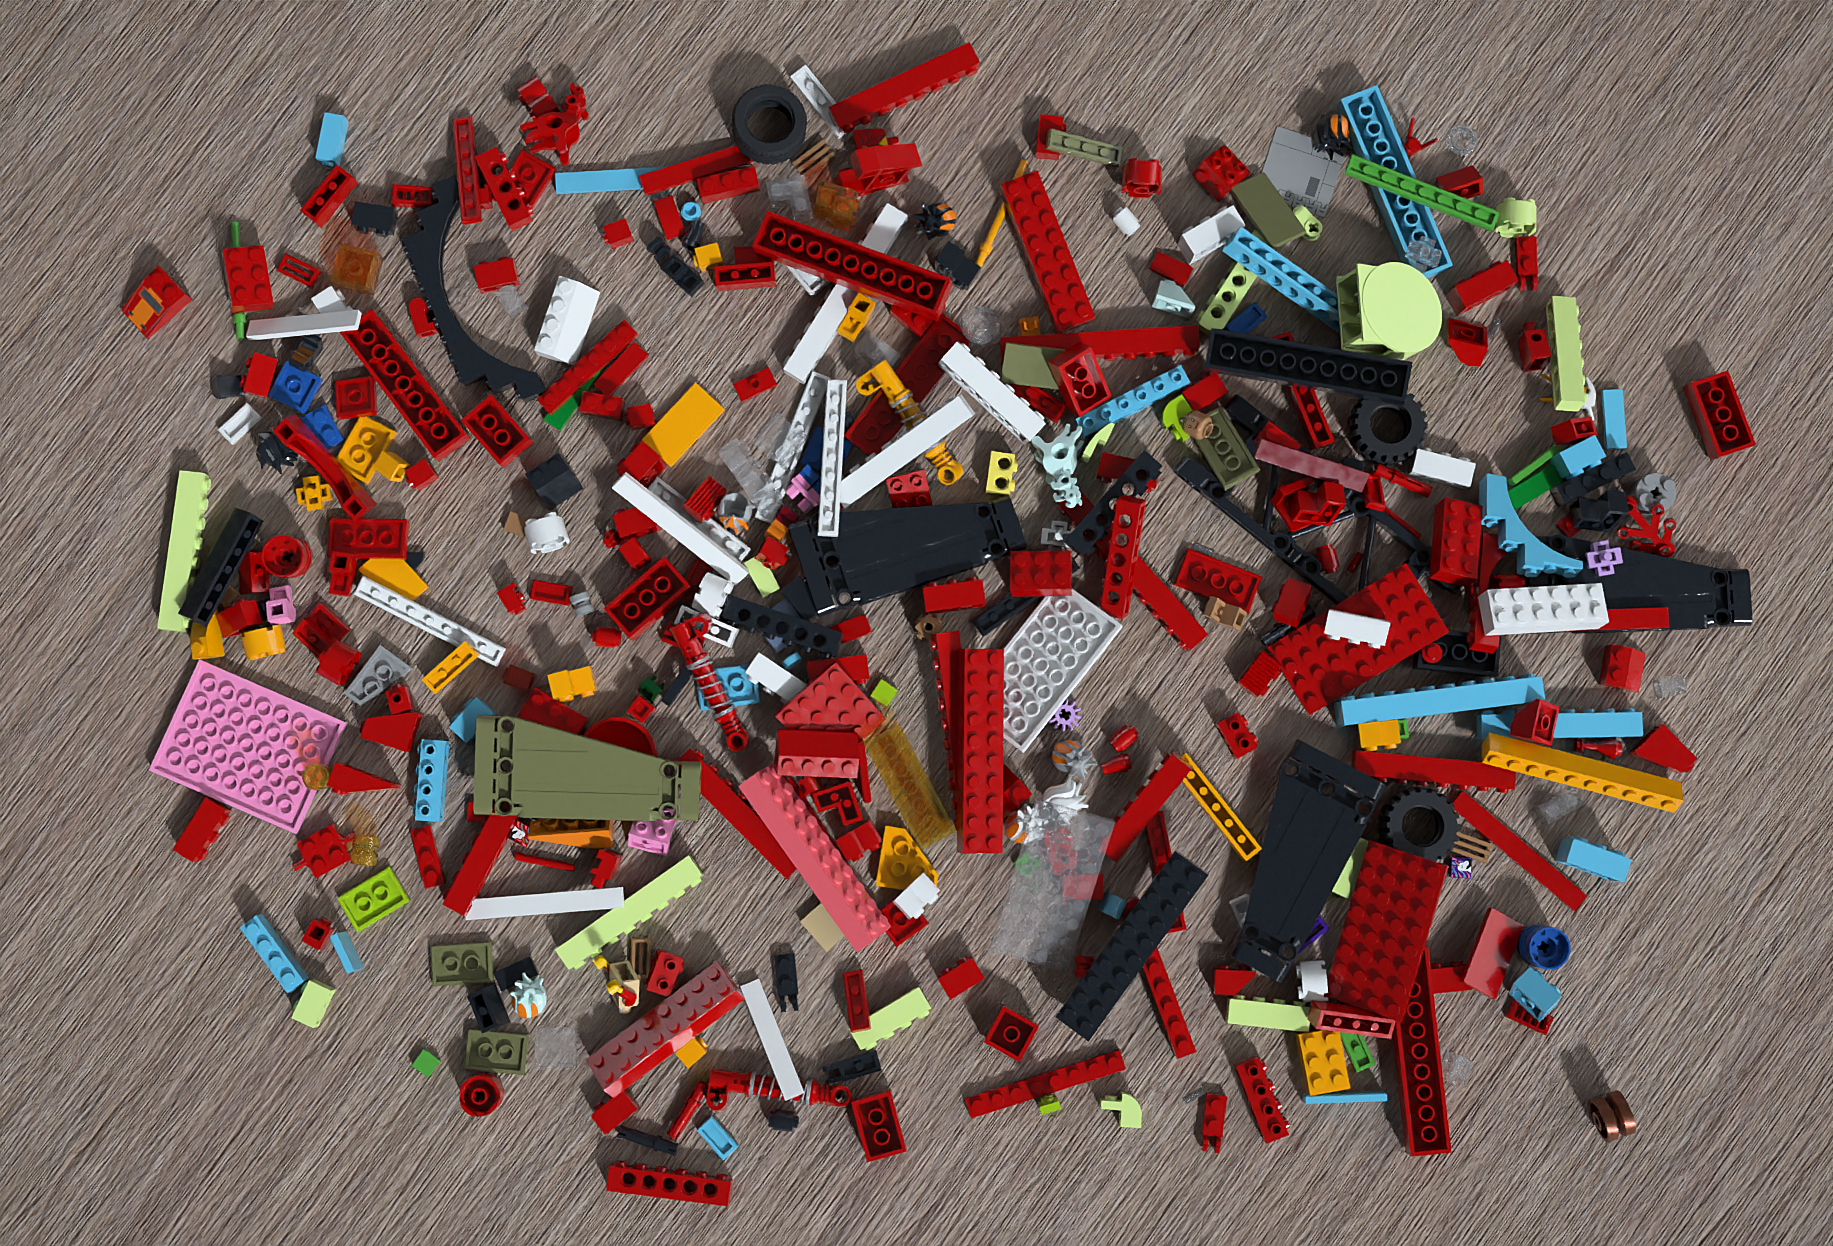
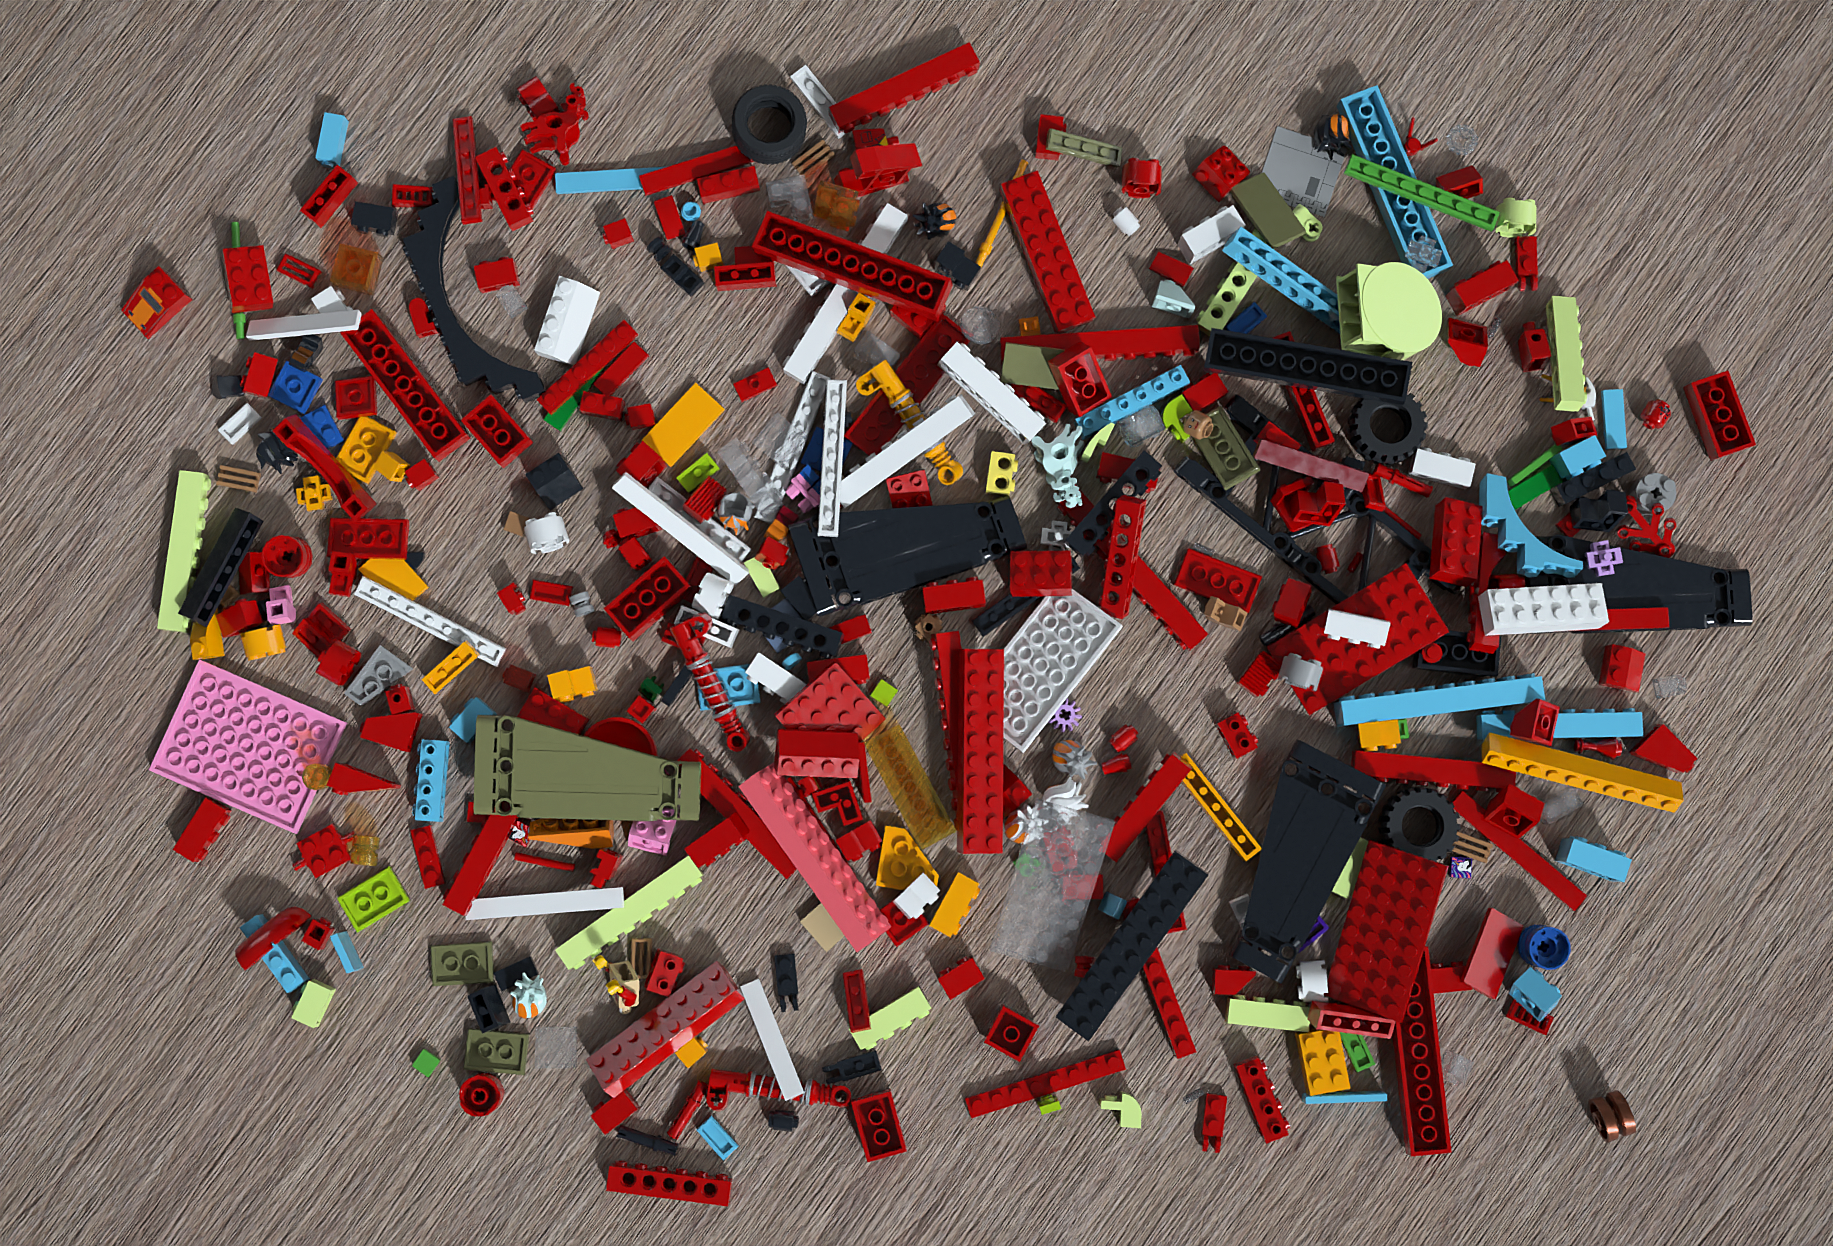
(222, 475): none -> medium nougat tile
(273, 931): none -> red brick
(697, 473): none -> lime plate
(717, 840): none -> red brick
(955, 905): none -> light orange brick
(1141, 426): none -> clear brick
(1300, 672): none -> light grey brick
(1514, 811): none -> red brick
(1655, 414): none -> red head

